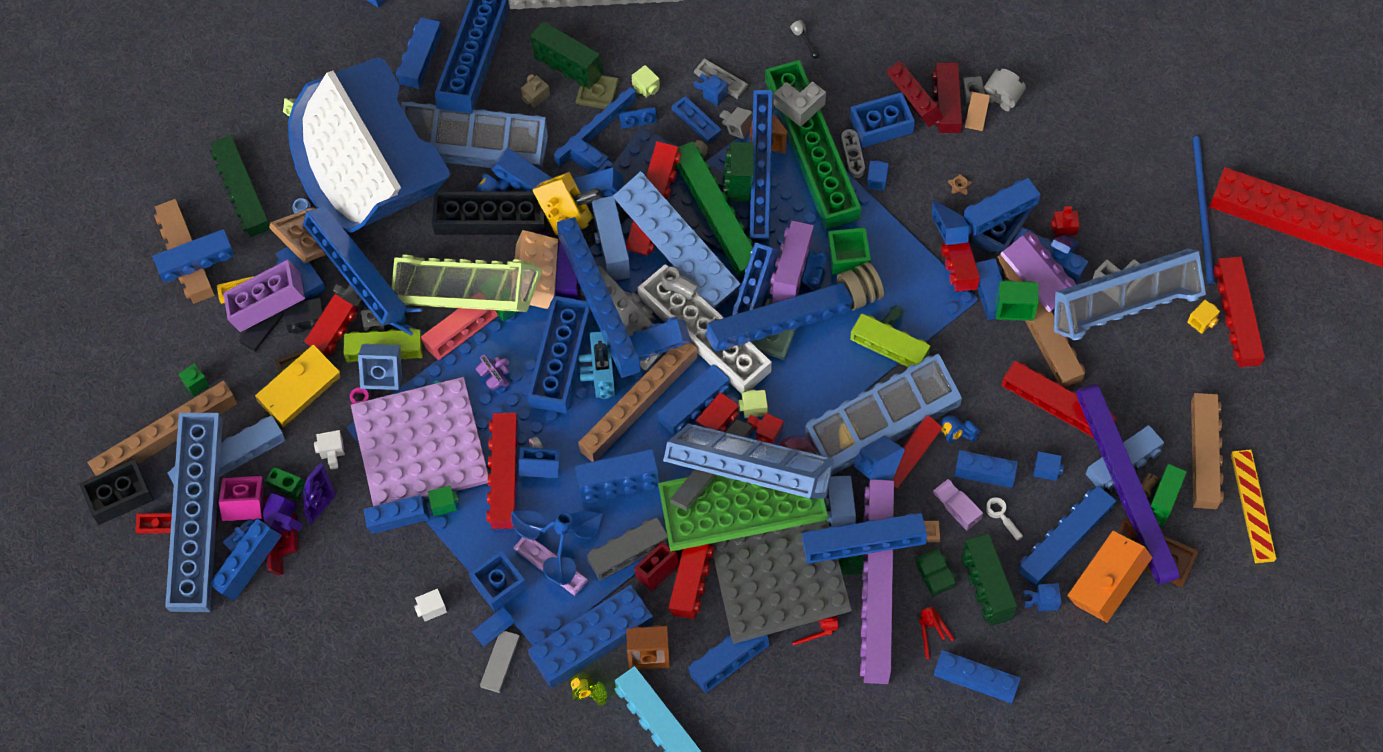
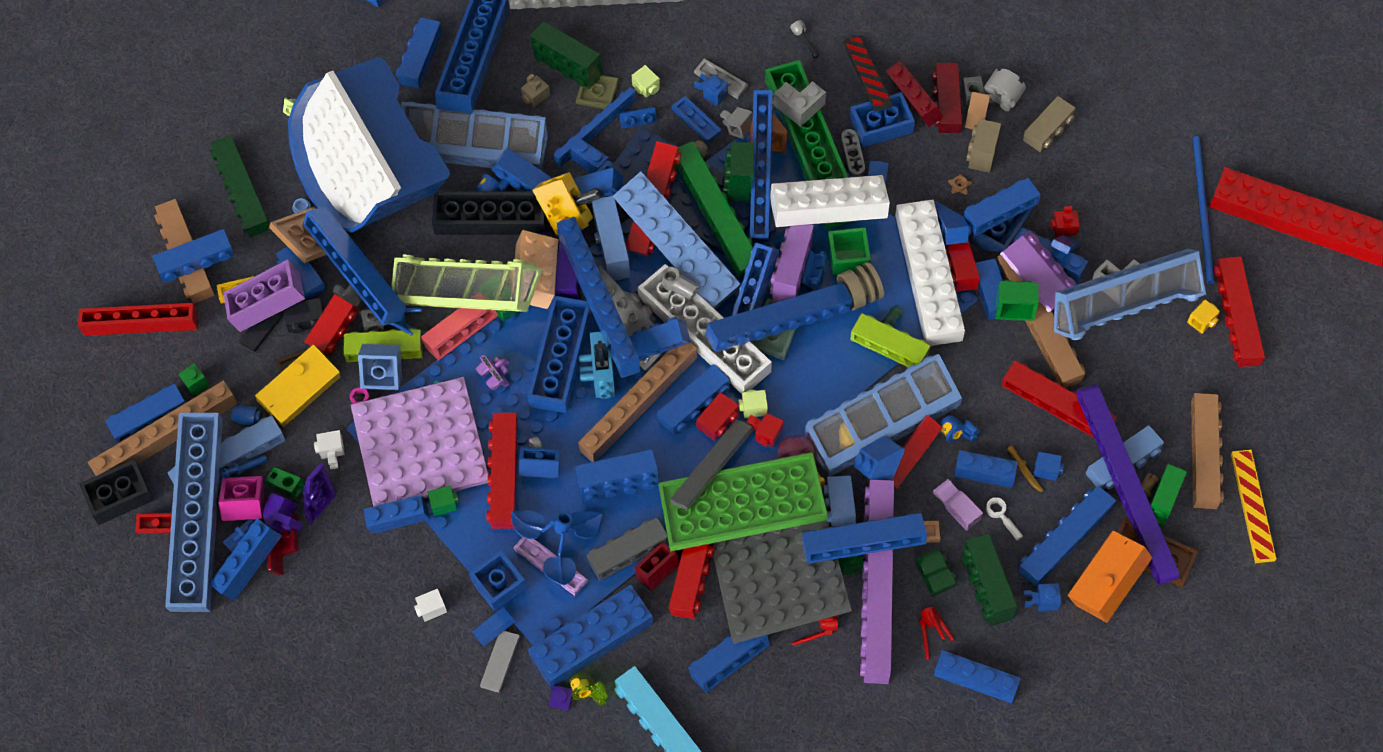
(138, 319): none -> red brick
(144, 413): none -> blue brick
(237, 470): none -> blue piece
(246, 415): none -> blue brick
(560, 698): none -> dark purple plate
(648, 647): dark orange slope -> none
(750, 461): medium blue window -> none
(829, 200): none -> white brick
(867, 74): none -> pearl dark grey tile
(929, 273): none -> white brick
(983, 145): none -> dark tan brick
(1022, 466): none -> pearl gold piece
(1049, 124): none -> dark tan brick

